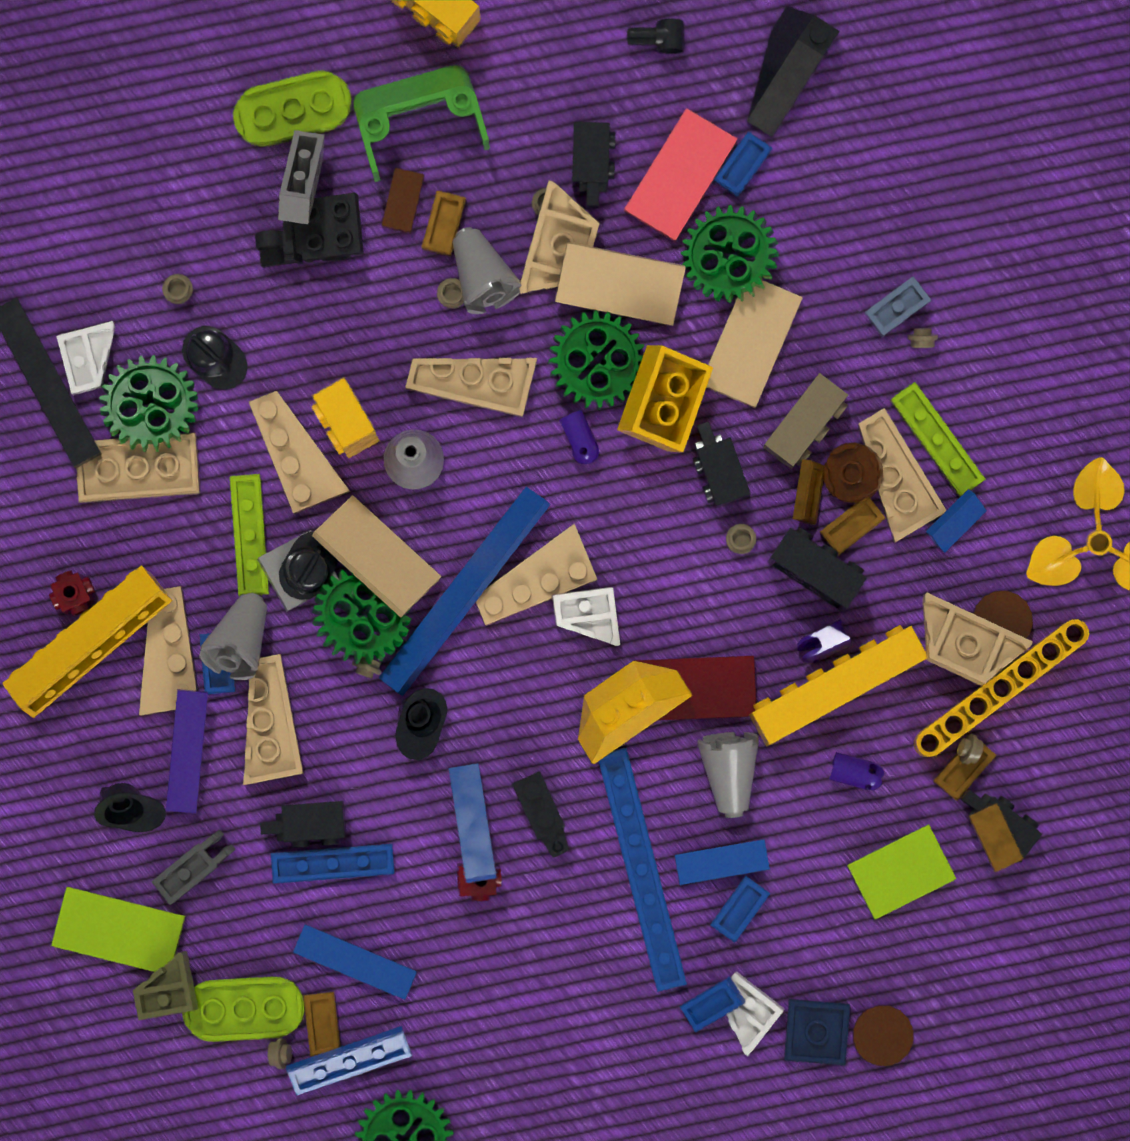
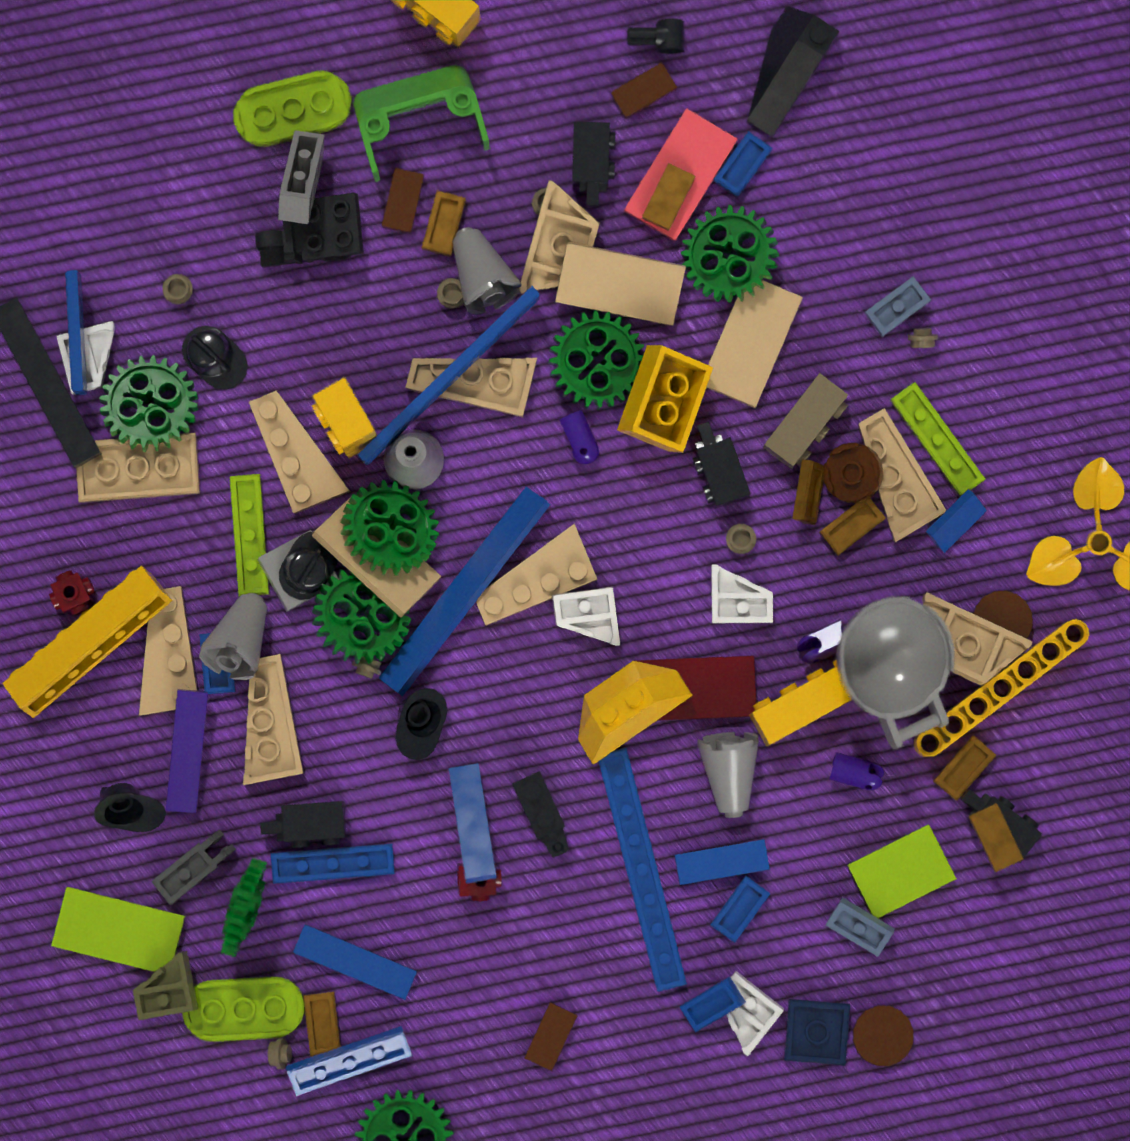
(76, 332): none -> blue tile
(243, 907): none -> green gear
(391, 503): none -> green gear
(449, 376): none -> blue tile
(550, 1036): none -> reddish brown tile
(643, 90): none -> reddish brown tile
(668, 197): none -> pearl gold tile
(738, 599): none -> white wing
(818, 568): black brick -> none
(860, 926): none -> sand blue plate
(896, 663): none -> light grey windscreen
(970, 749): dark tan plate -> none

